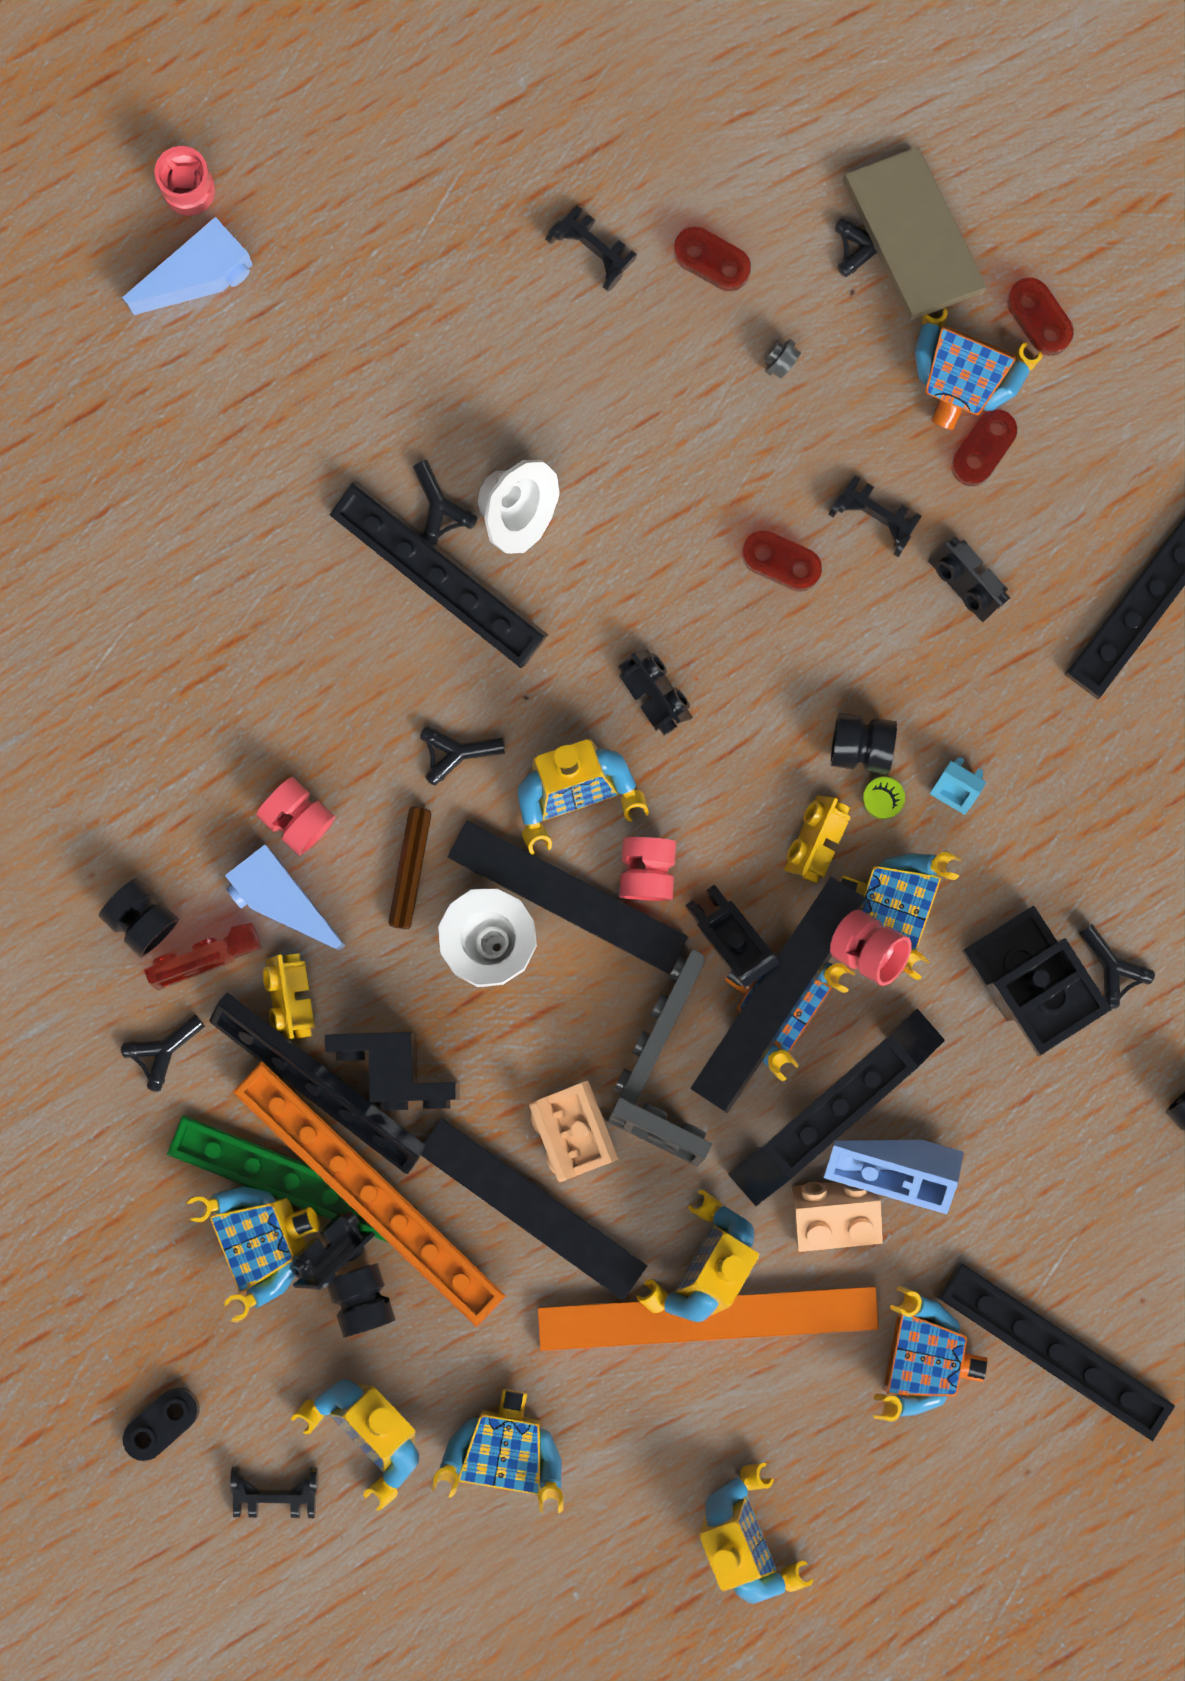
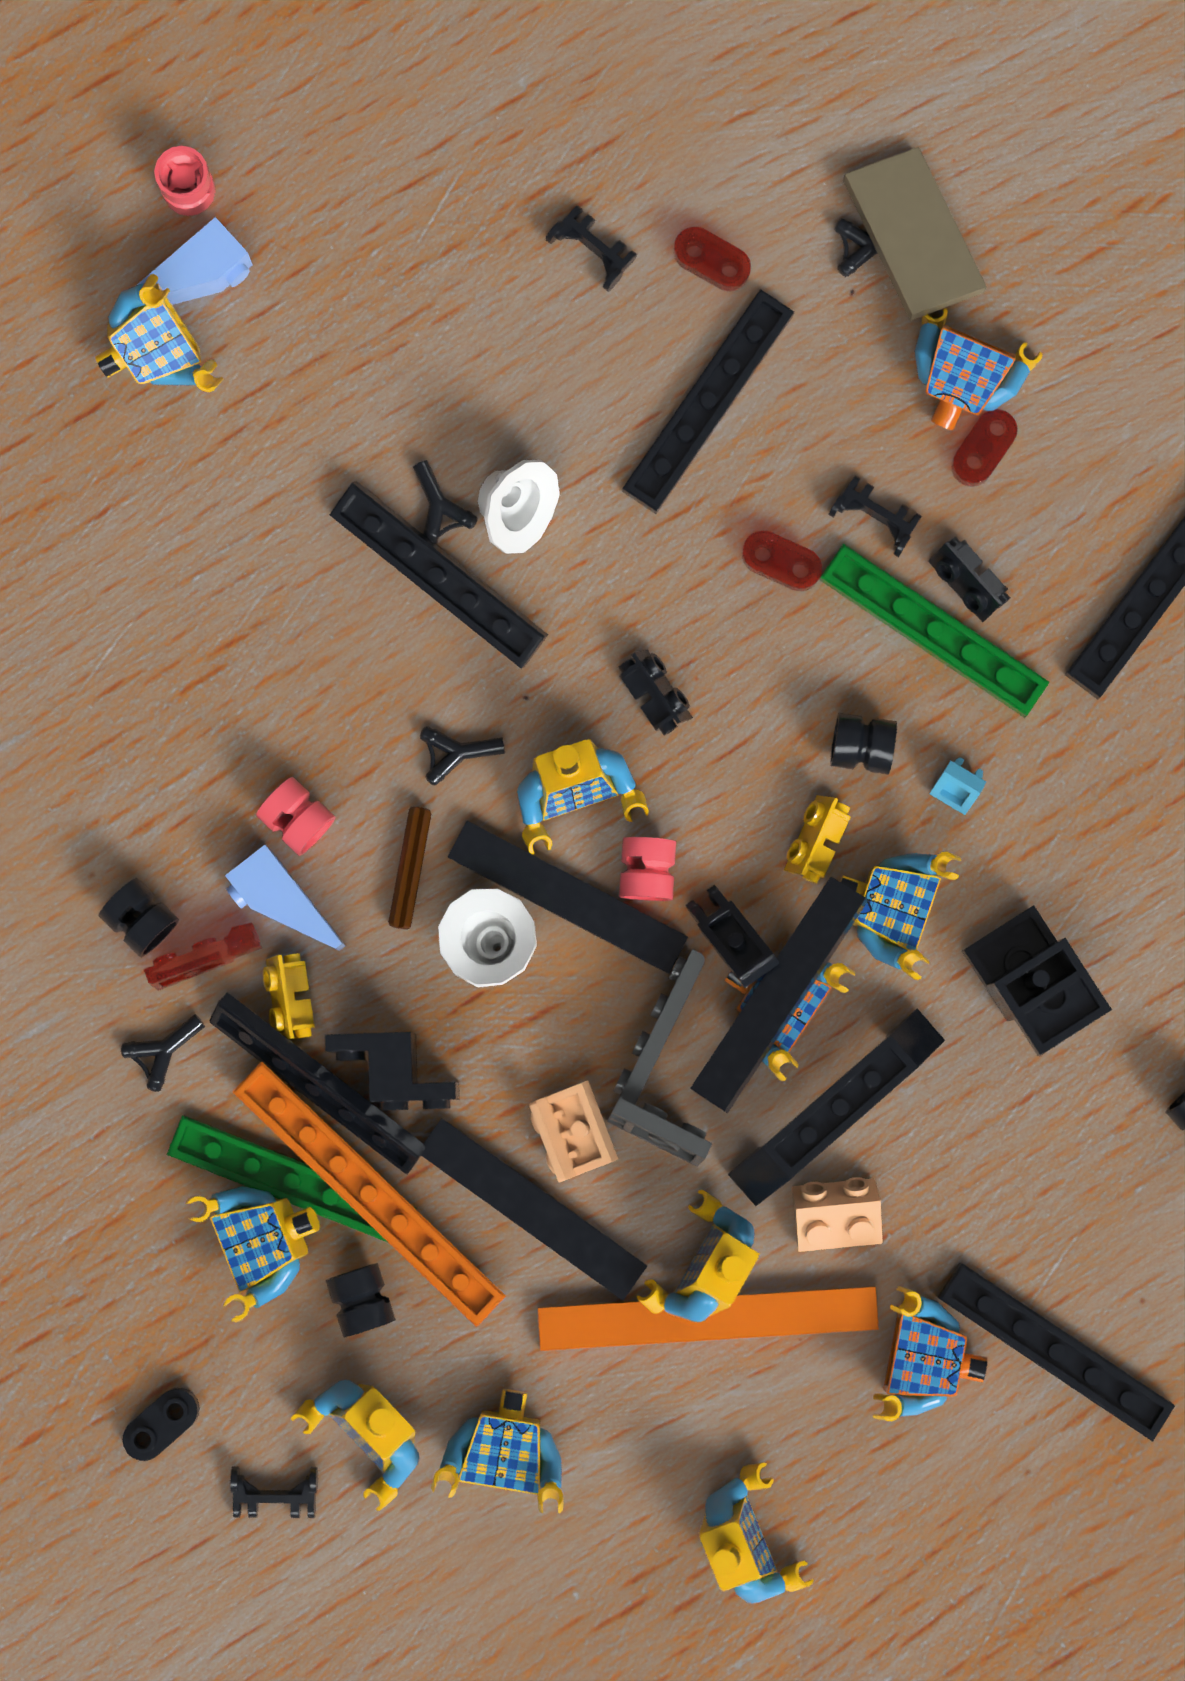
(153, 341): none -> torso
(318, 1265): black hinge -> none
(708, 401): none -> black tile
(781, 358): dark grey plate -> none
(870, 947): coral wheel -> none
(883, 798): lime tile -> none
(898, 1169): light blue slope -> none
(934, 630): none -> green tile
(1043, 316): clear red plate -> none
(1114, 967): black piece -> none

